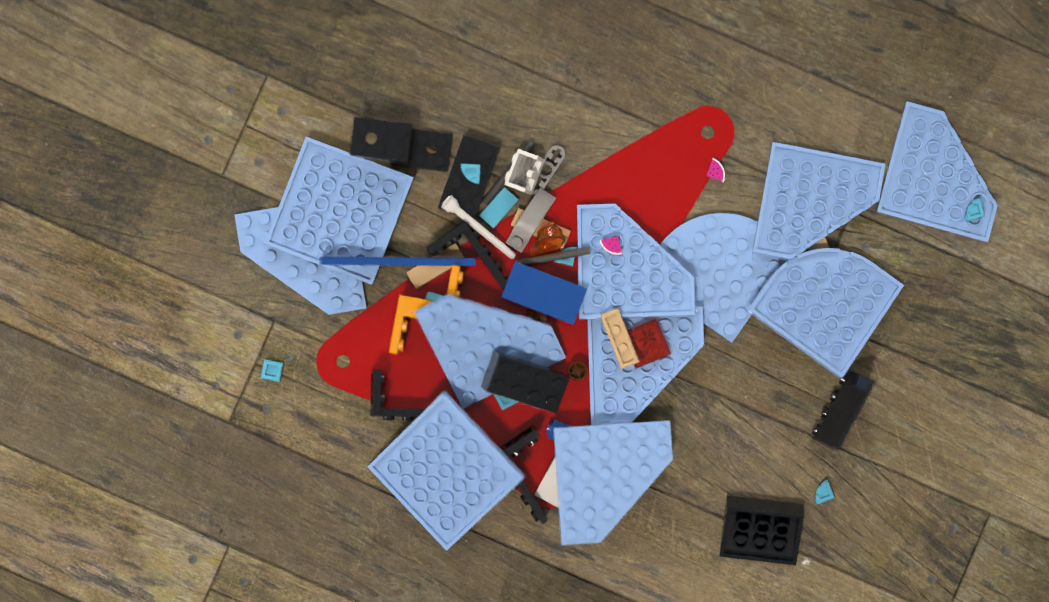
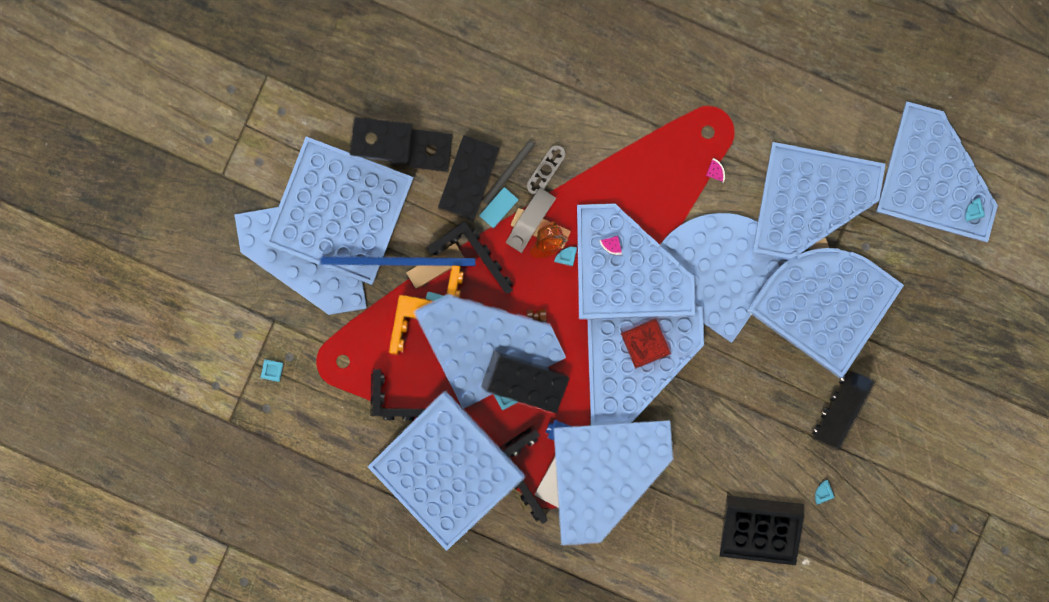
(451, 205): white piece -> none
(471, 172): medium azure tile -> none
(524, 171): white window -> none
(544, 293): blue tile -> none
(555, 256): dark grey bar -> none
(577, 371): reddish brown wheel -> none
(619, 338): tan tile -> none

